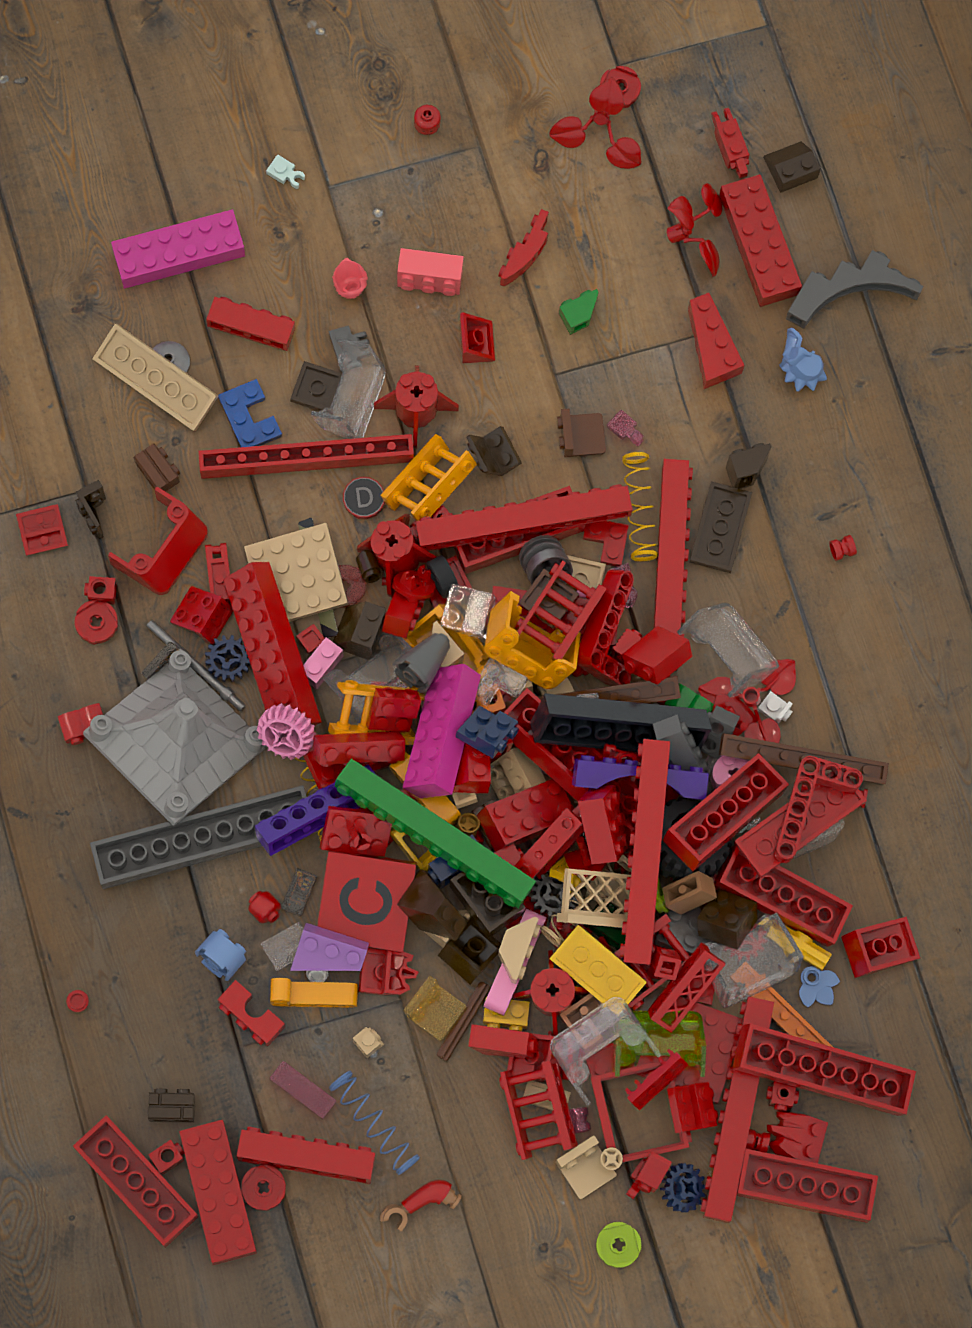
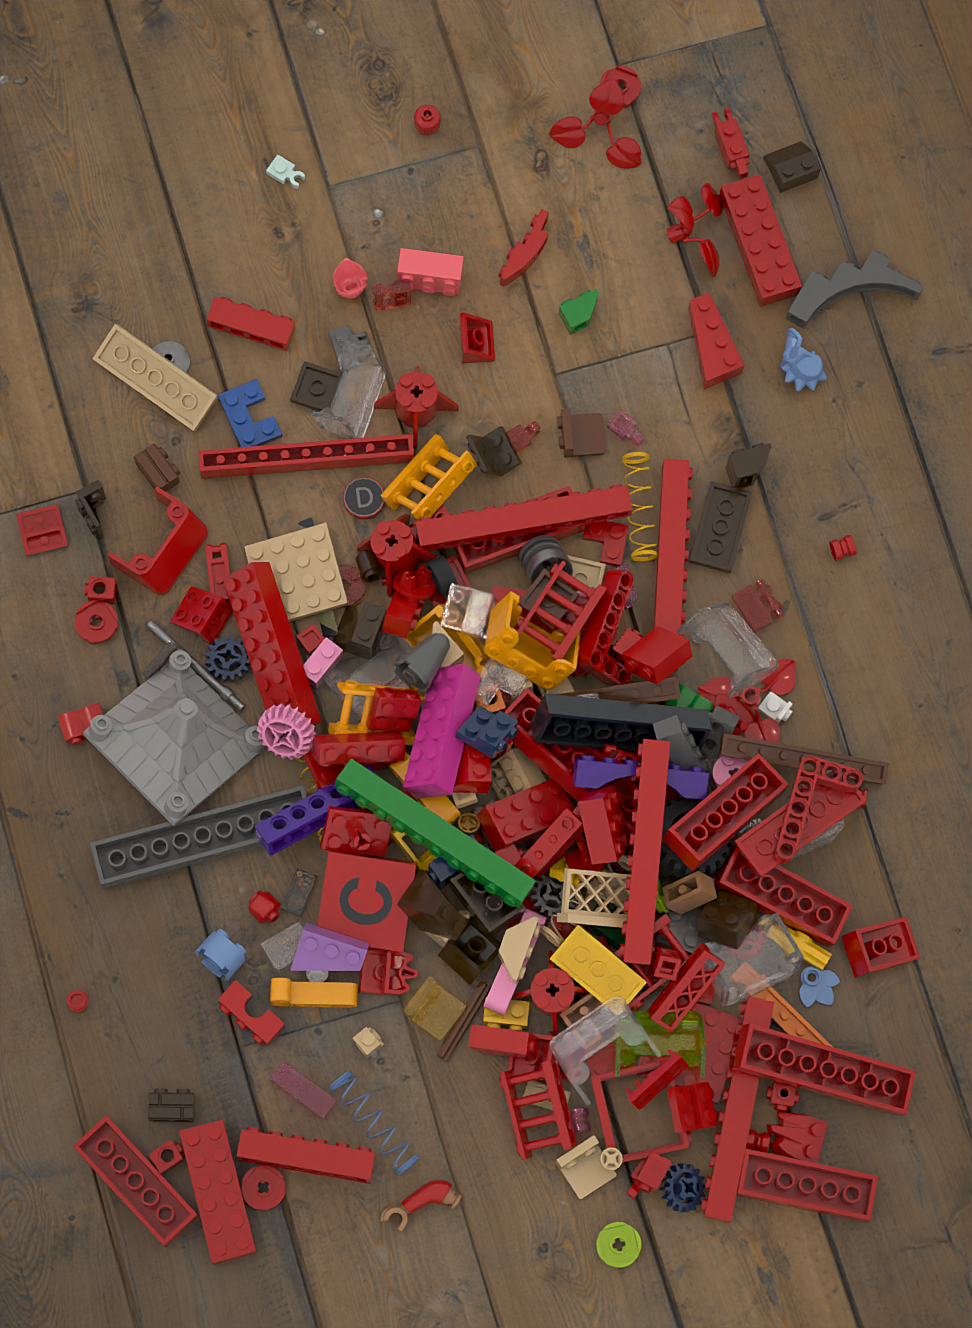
(178, 249): dark pink brick -> none
(398, 293): none -> clear red plate
(520, 437): none -> clear red plate
(753, 609): none -> clear red plate

